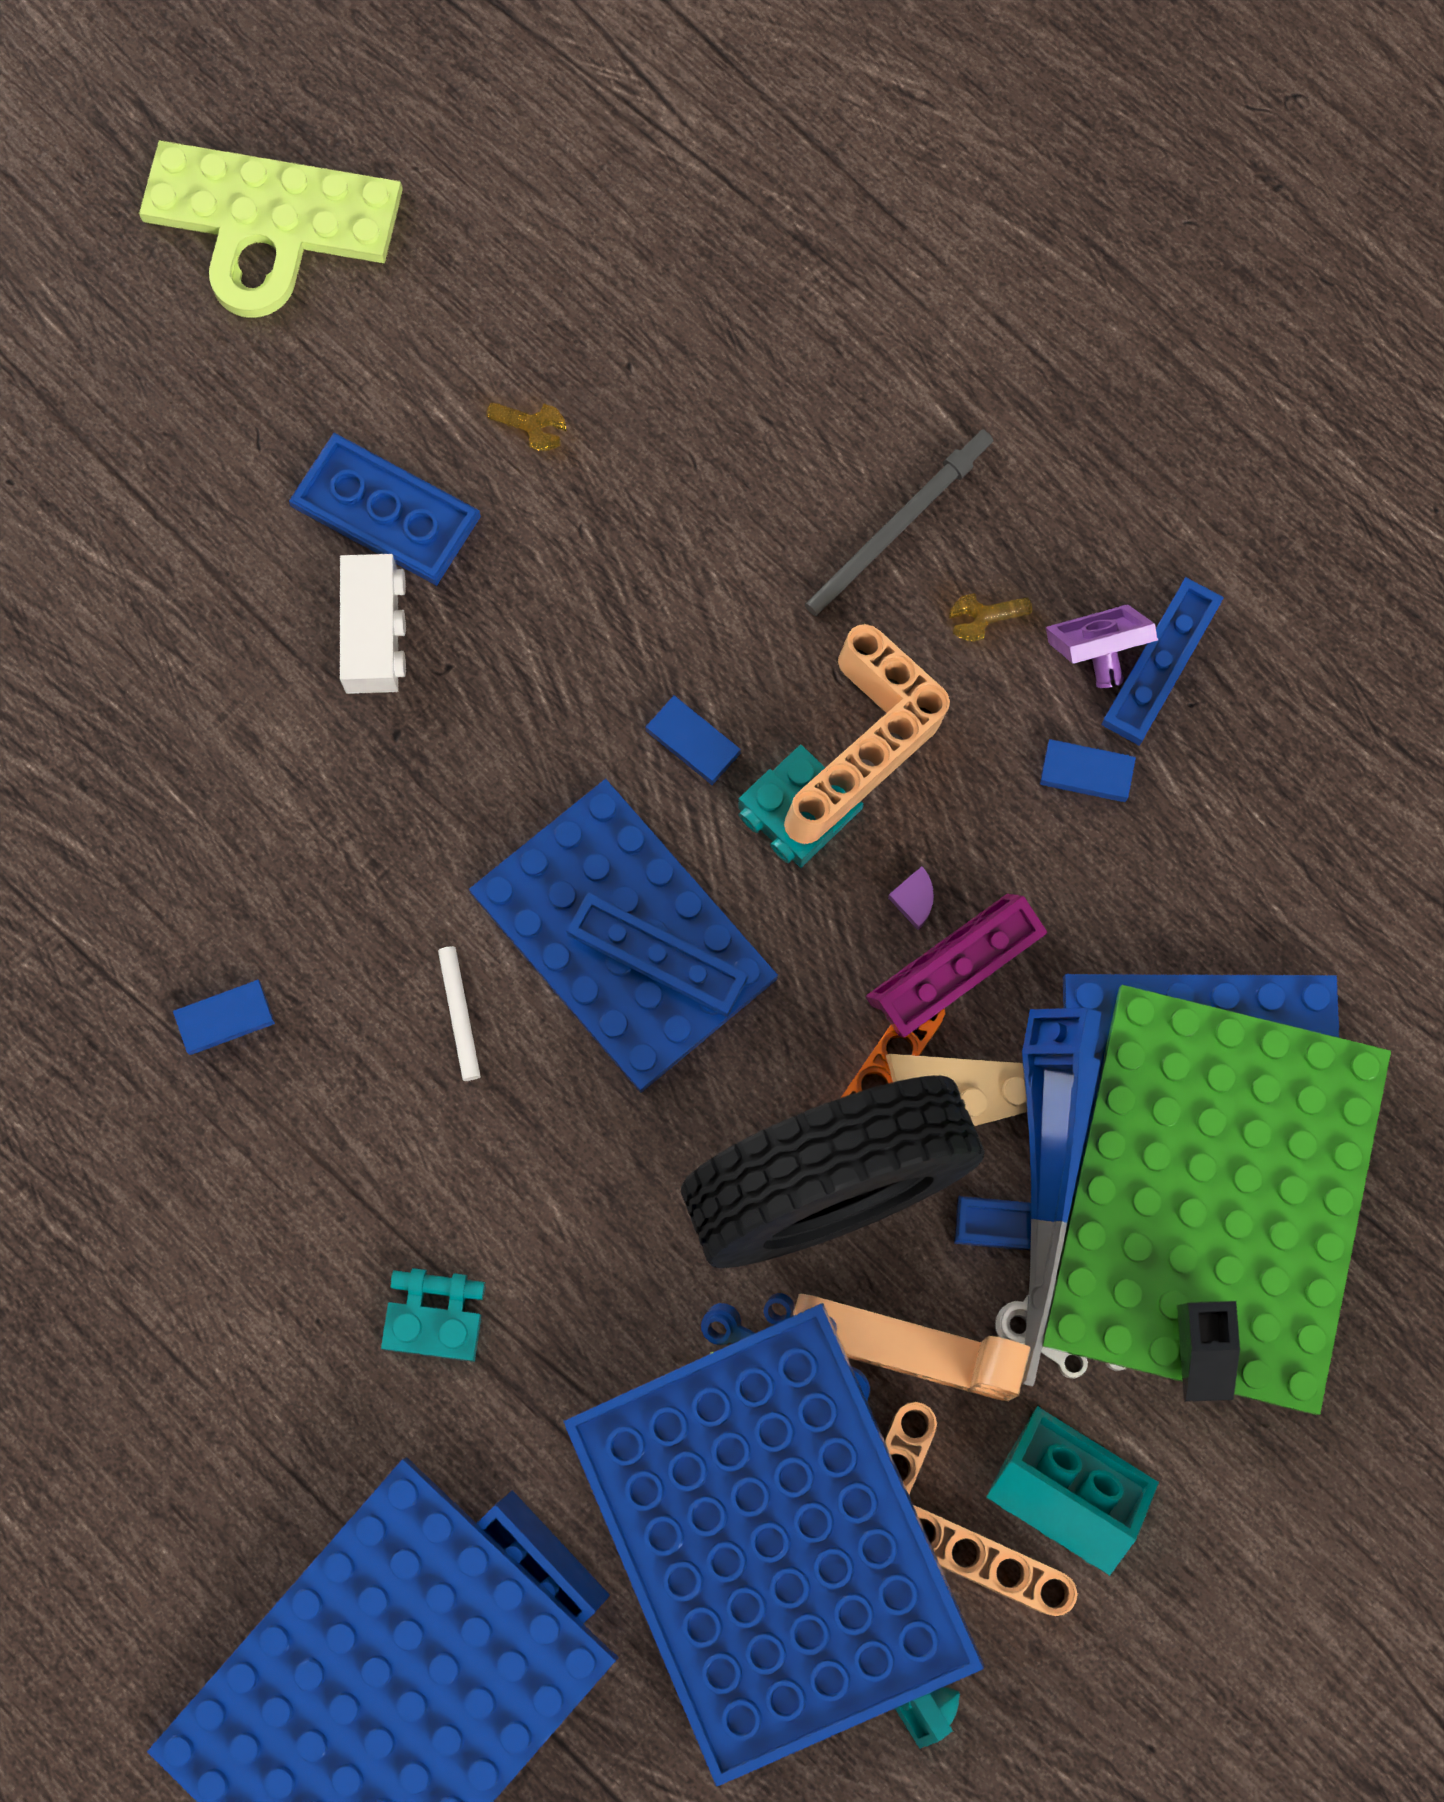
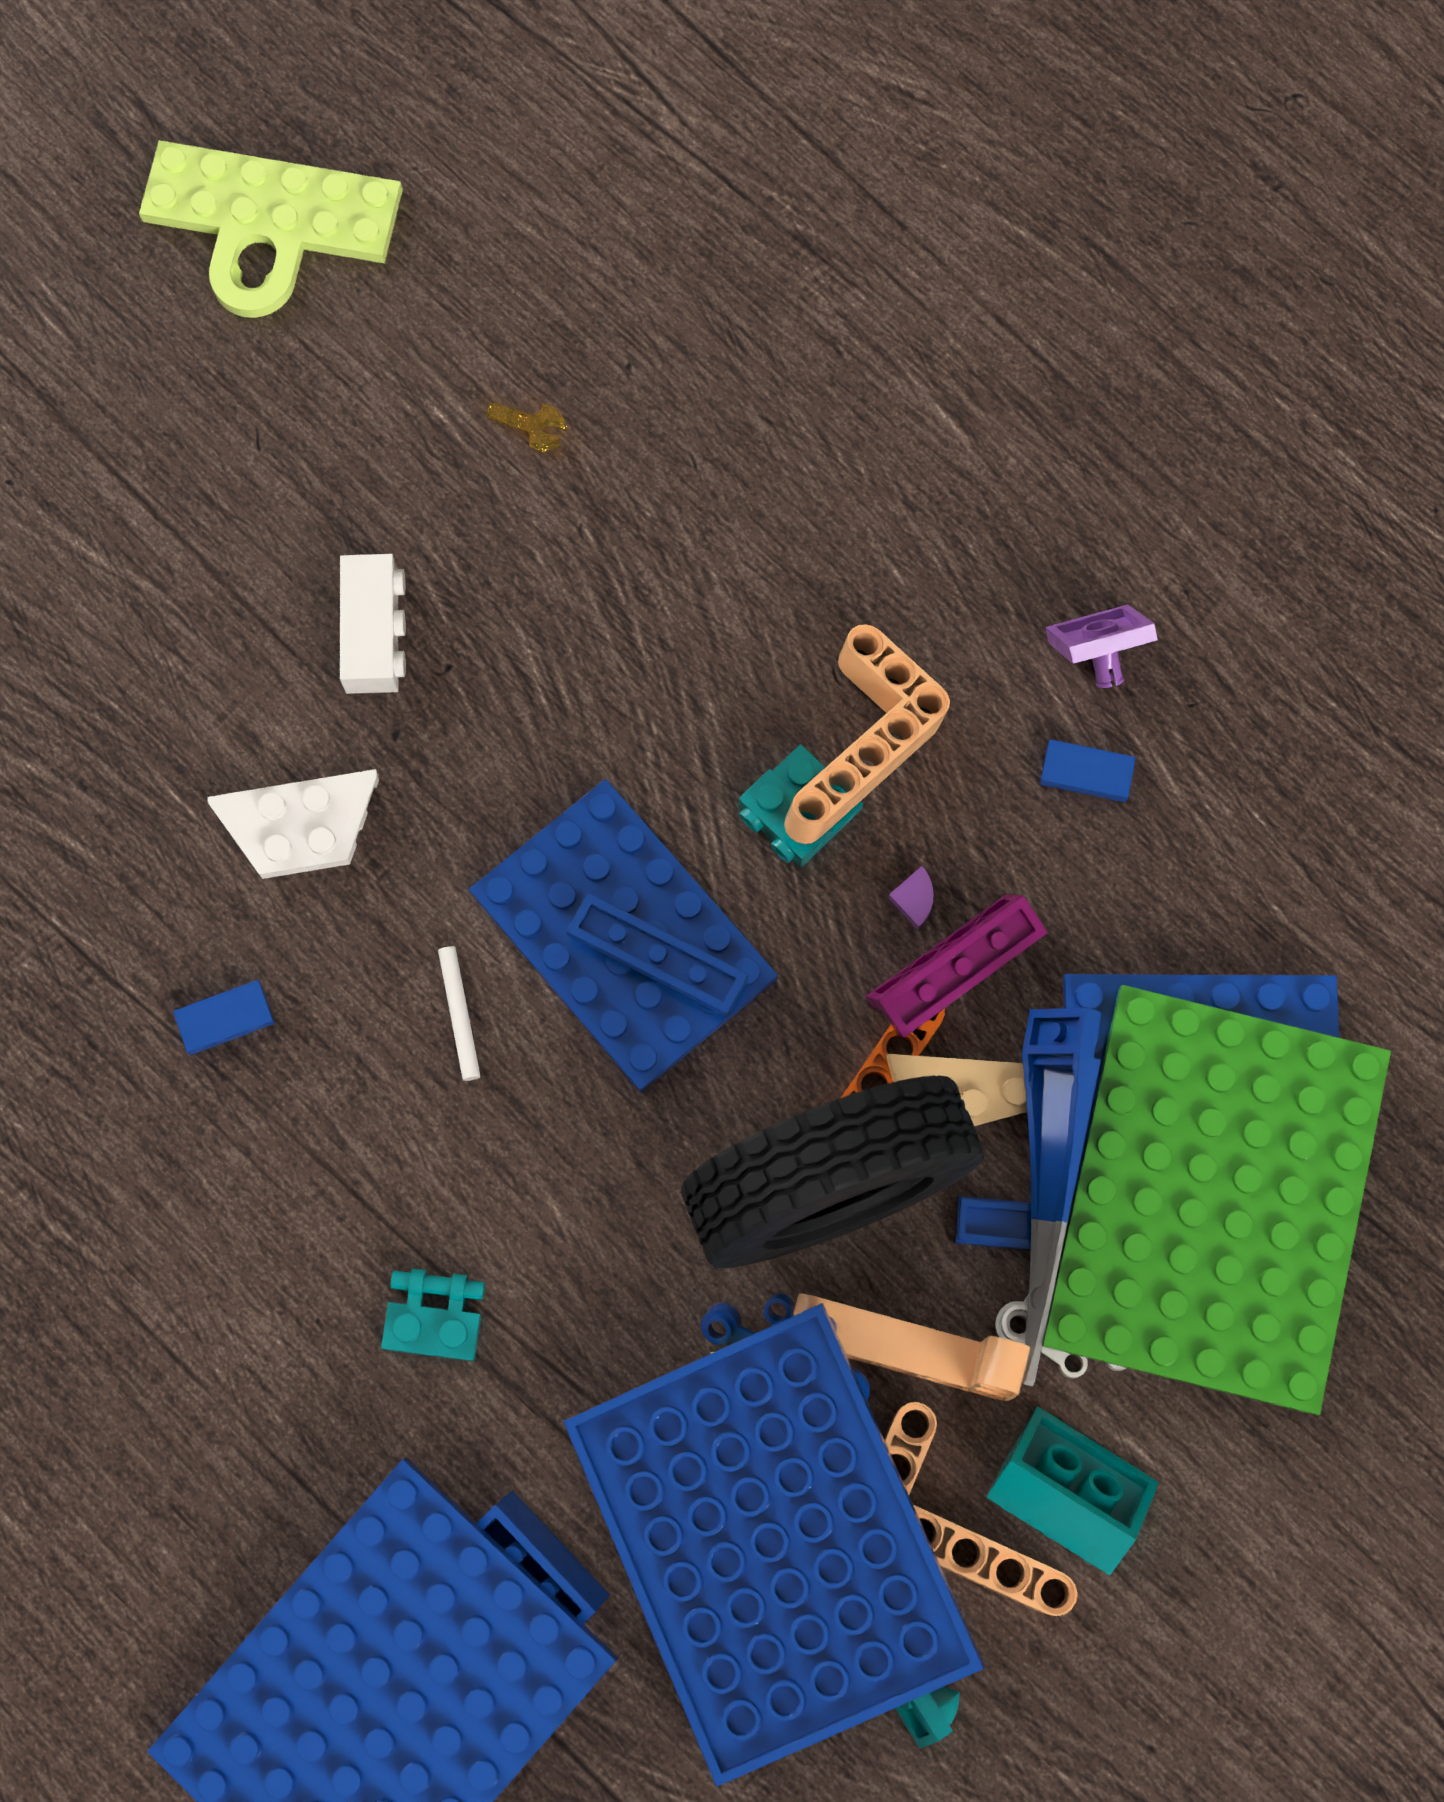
(298, 823): none -> white wing
(385, 508): blue tile -> none
(693, 740): blue tile -> none
(955, 467): dark grey bar -> none
(985, 614): clear yellow bar -> none
(1162, 661): blue plate -> none
(1208, 1349): black slope -> none

